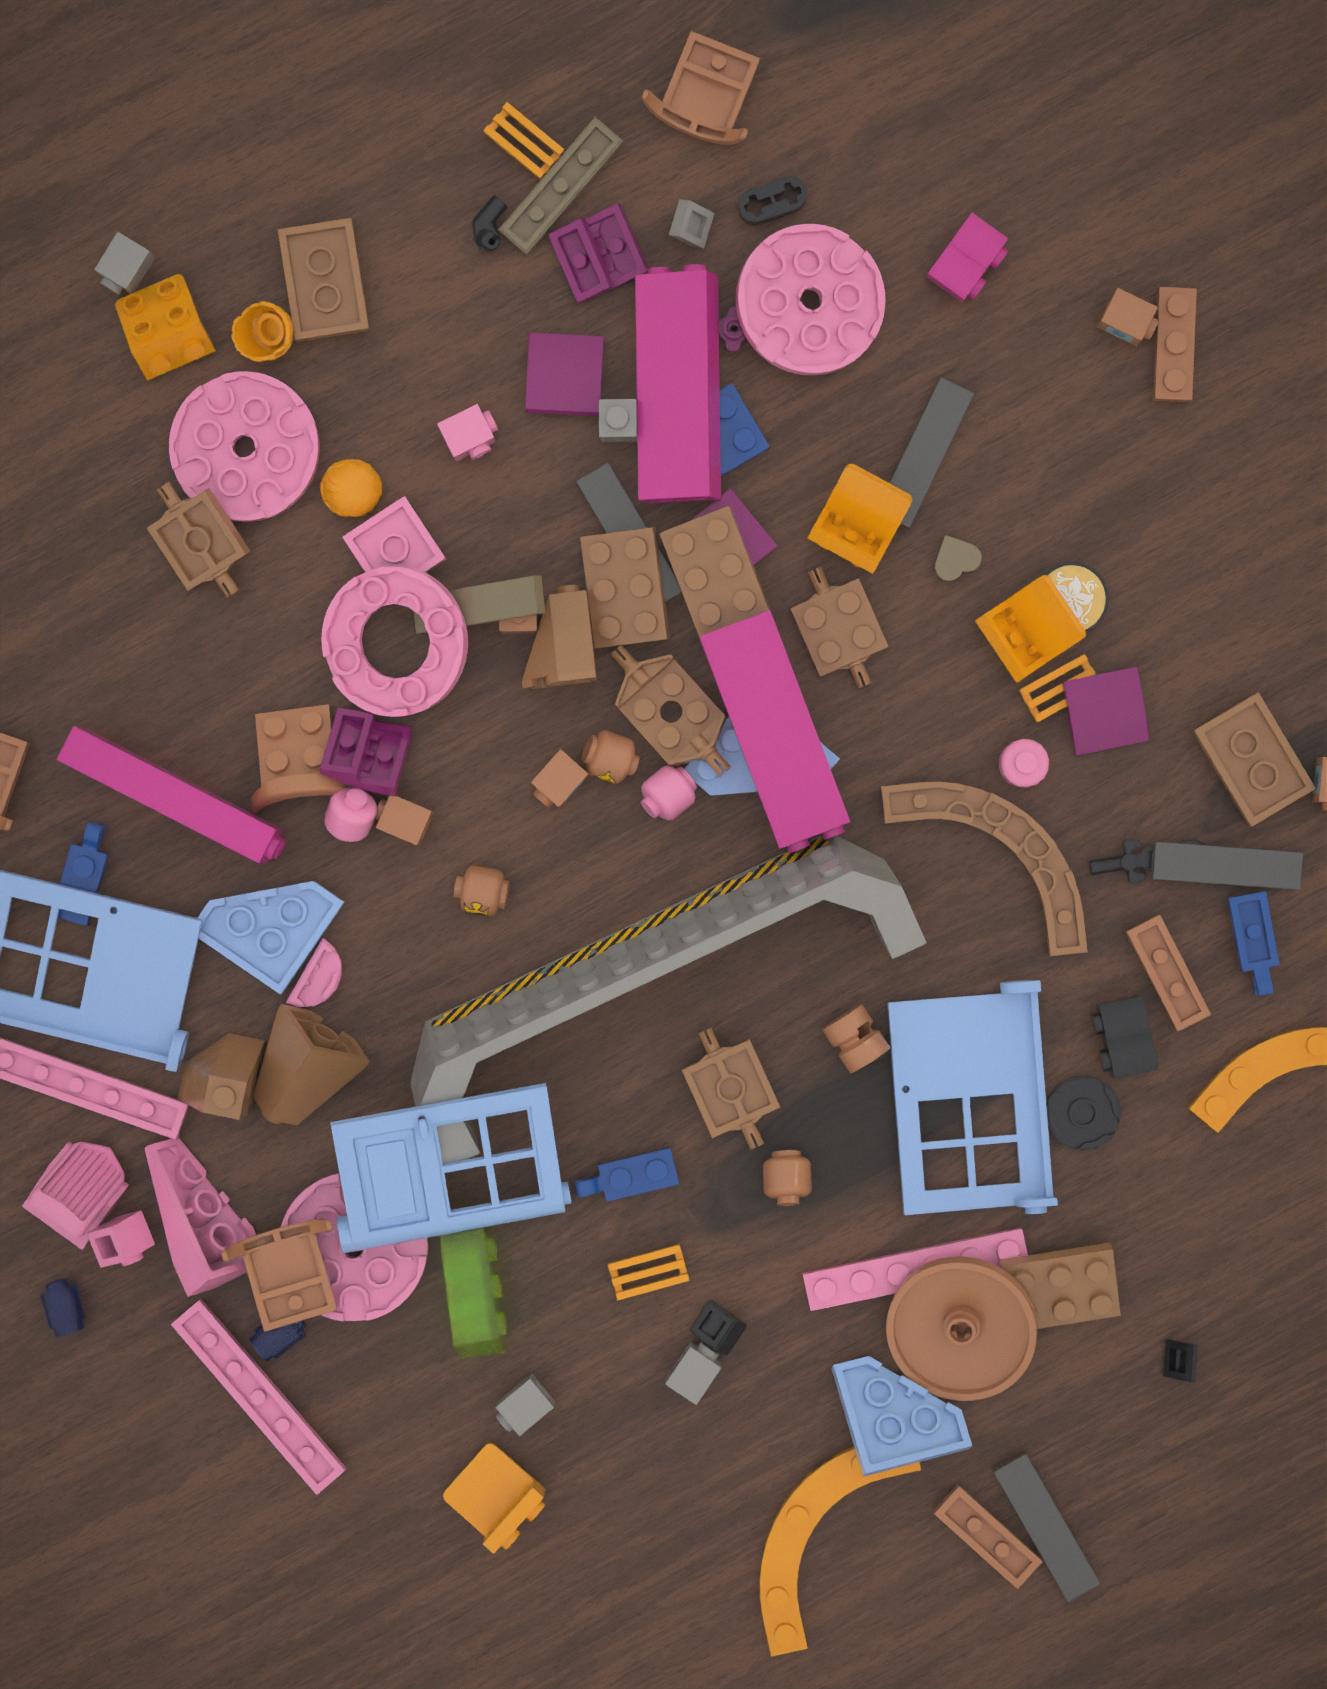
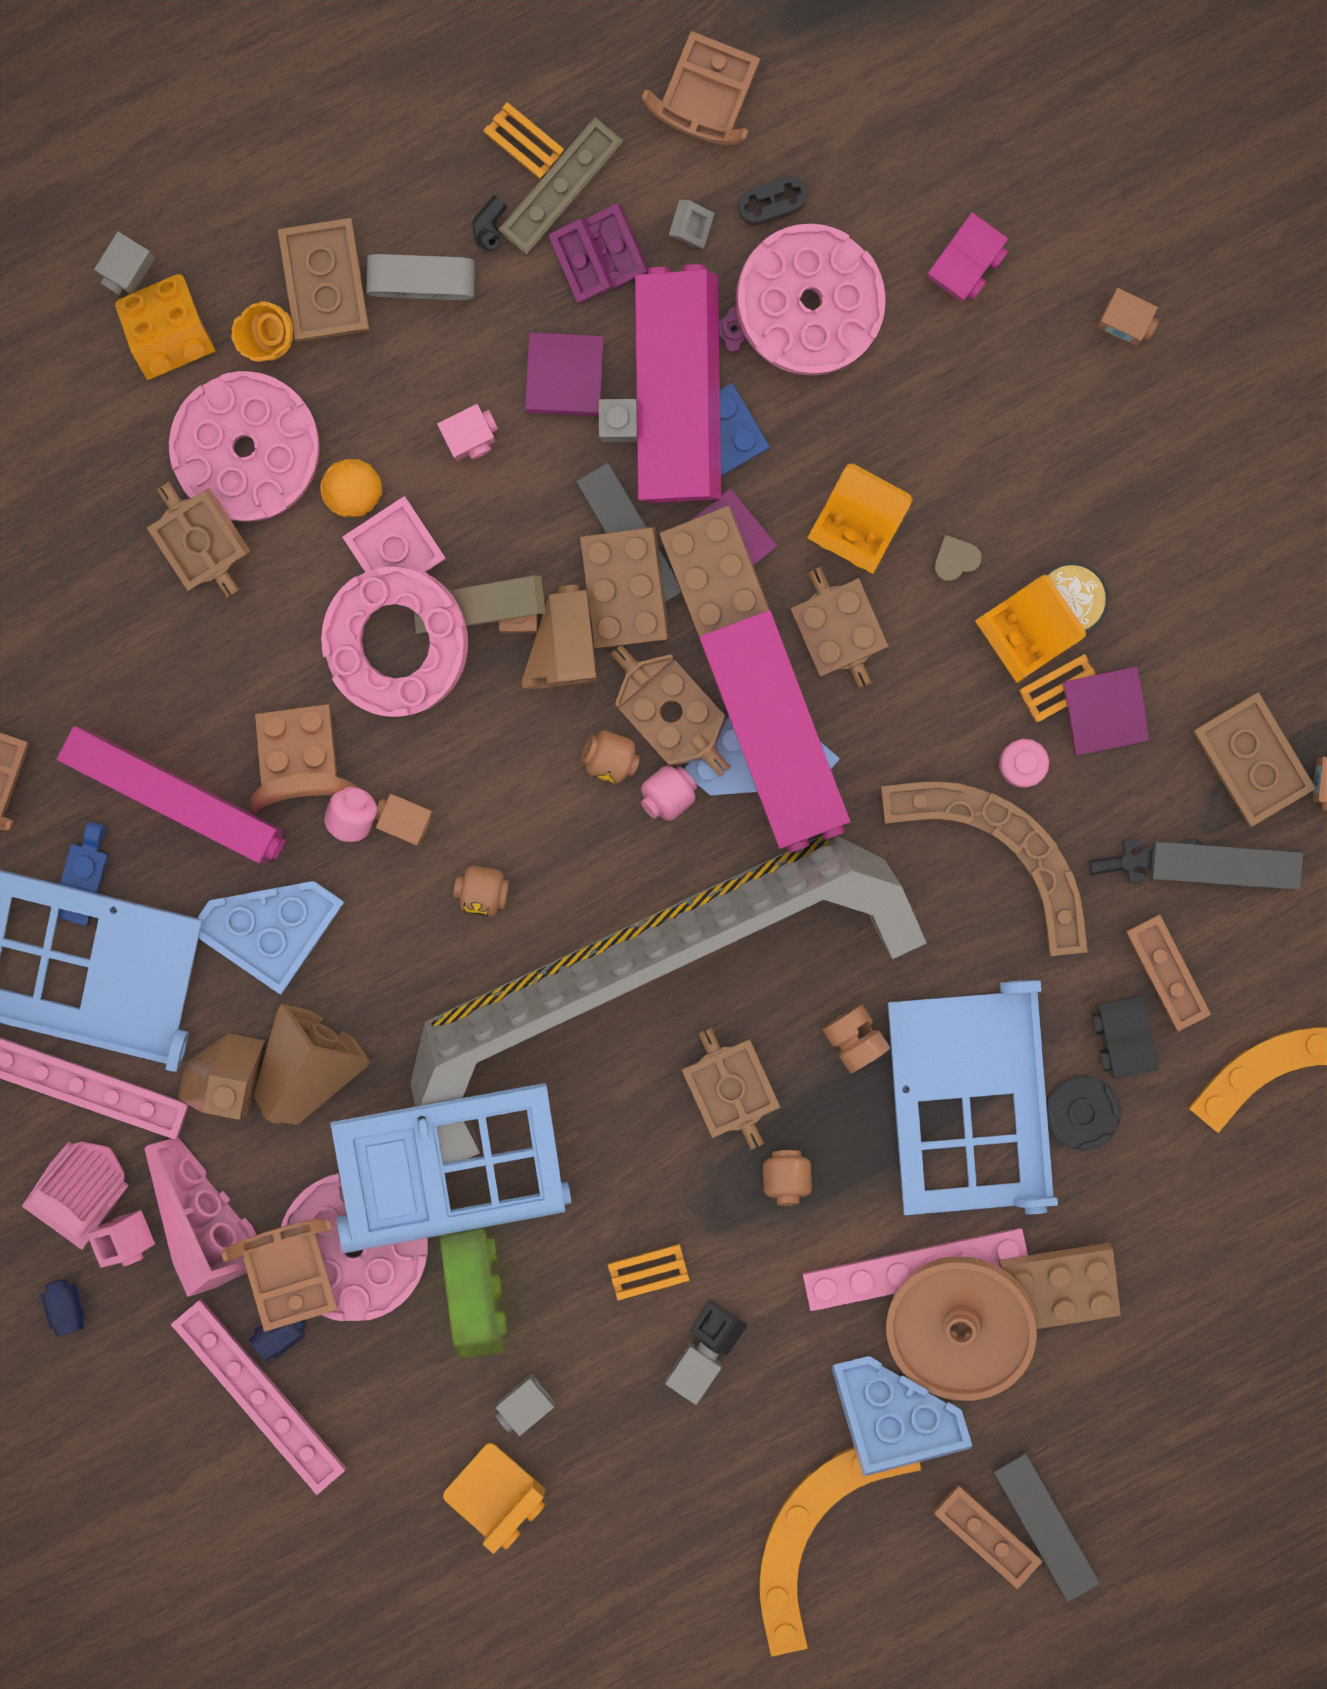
(319, 978): bright pink tile -> none
(366, 752): magenta slope -> none
(420, 277): none -> light grey beam
(558, 780): nougat brick -> none
(631, 1175): blue plate -> none
(930, 443): dark grey tile -> none
(1174, 344): nougat plate -> none
(1180, 1360): black slope -> none
(1254, 938): blue plate -> none

